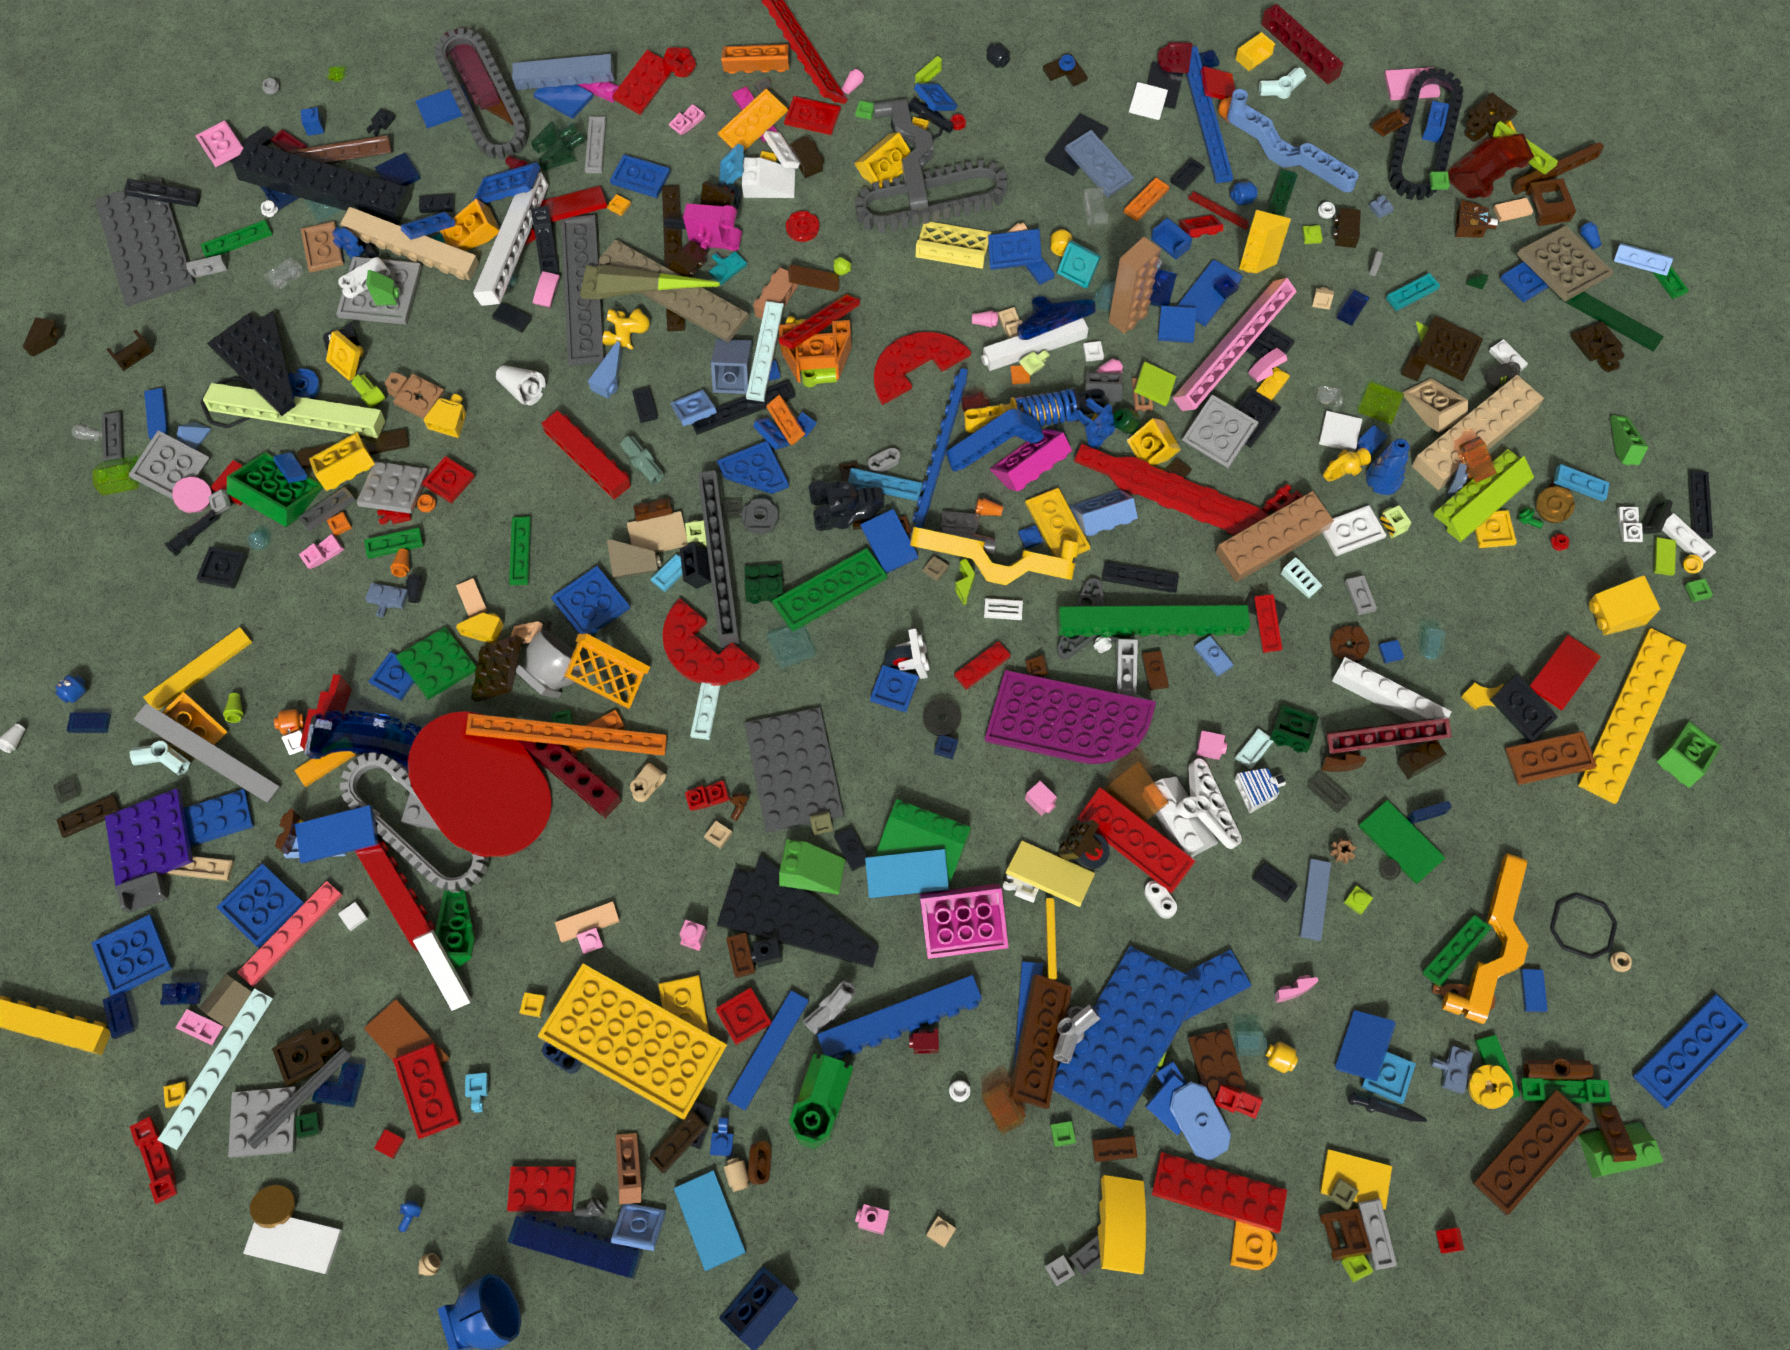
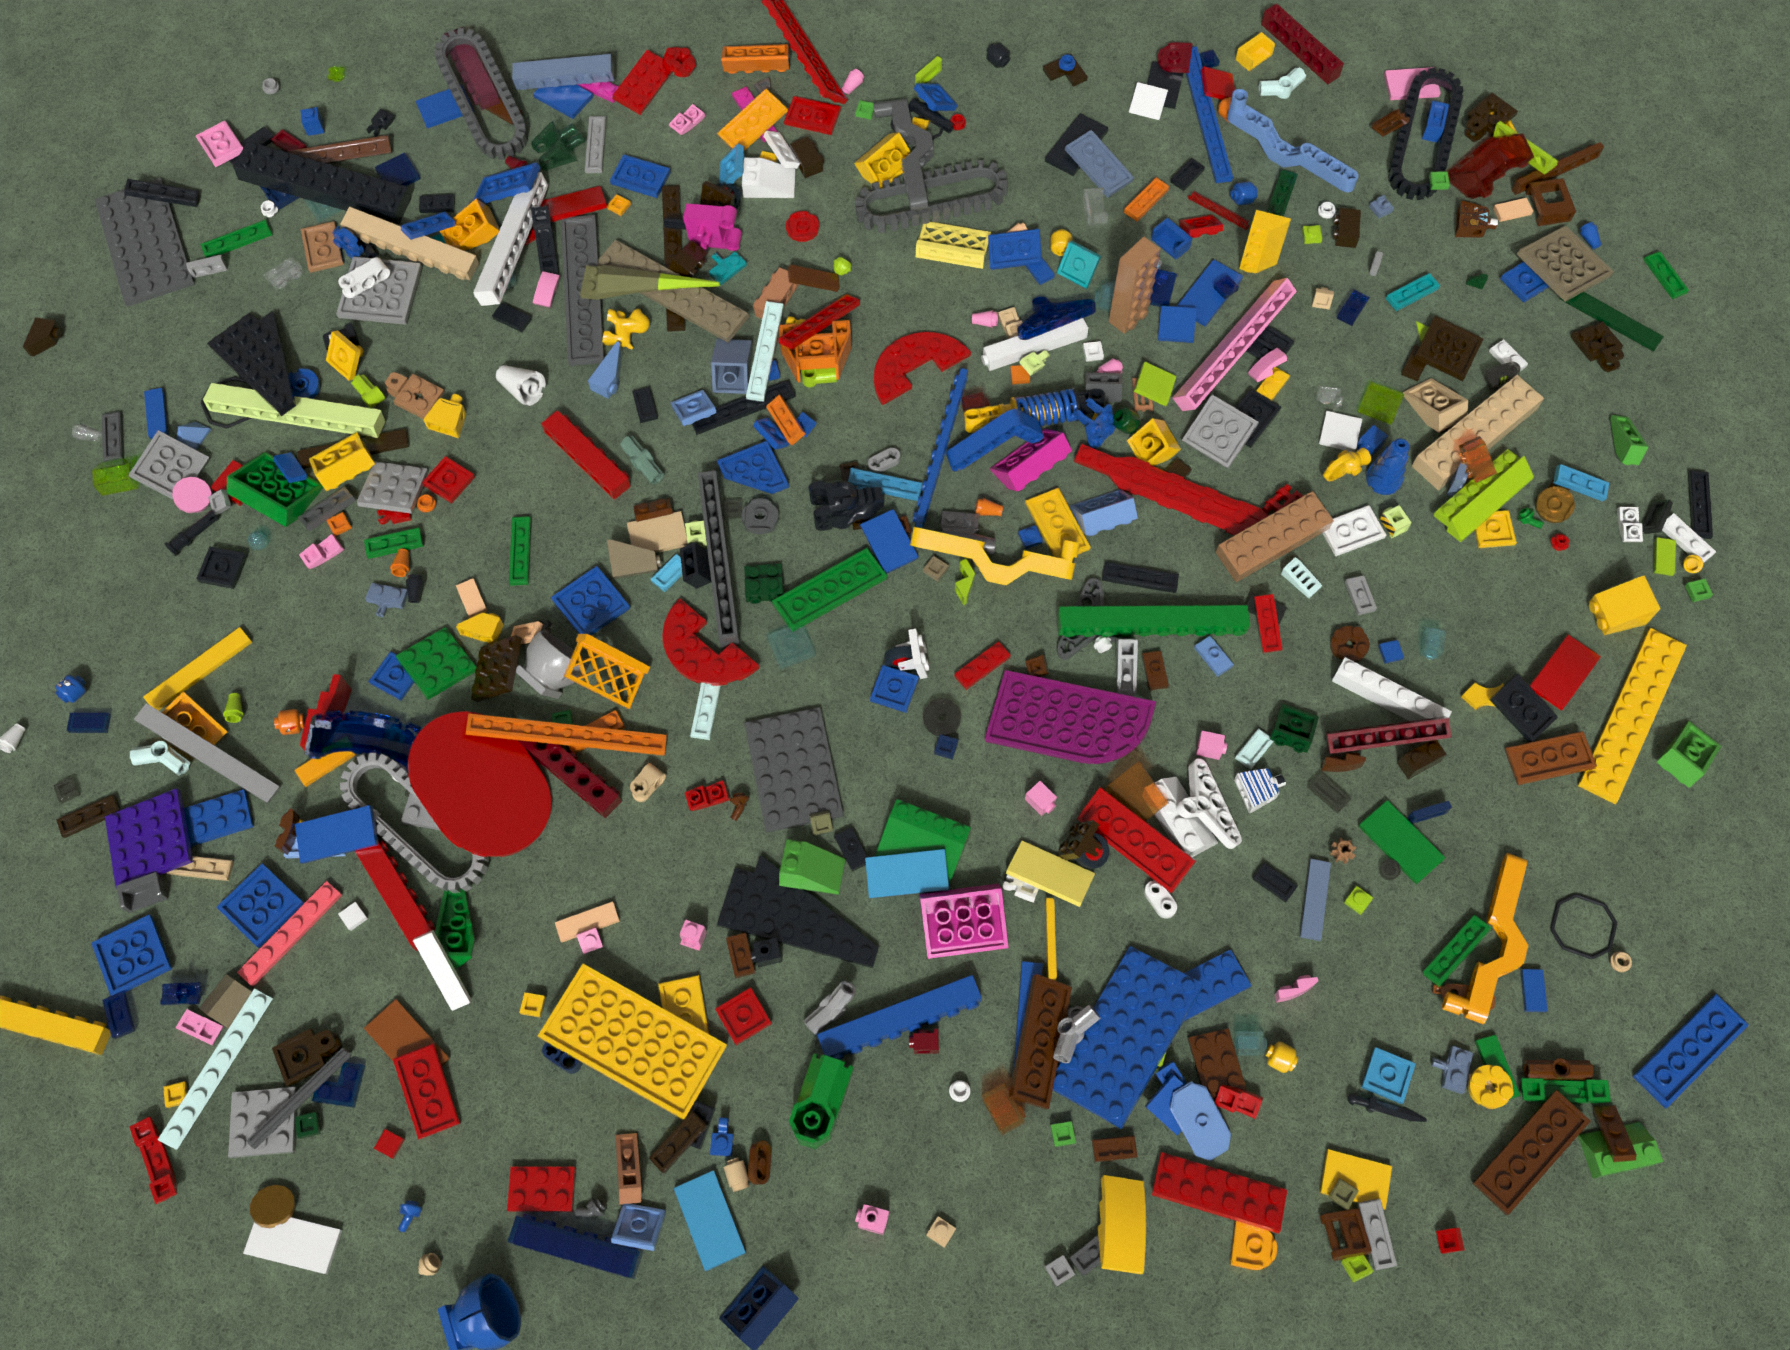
(132, 353): dark brown panel -> none
(292, 741): white plate -> none
(382, 289): bright green slope -> none
(475, 1087): medium azure plate -> none
(718, 834): tan plate -> none
(768, 1050): blue tile -> none
(997, 610): white tile -> none
(1365, 1045): blue tile -> none
(1643, 259): light blue plate -> none

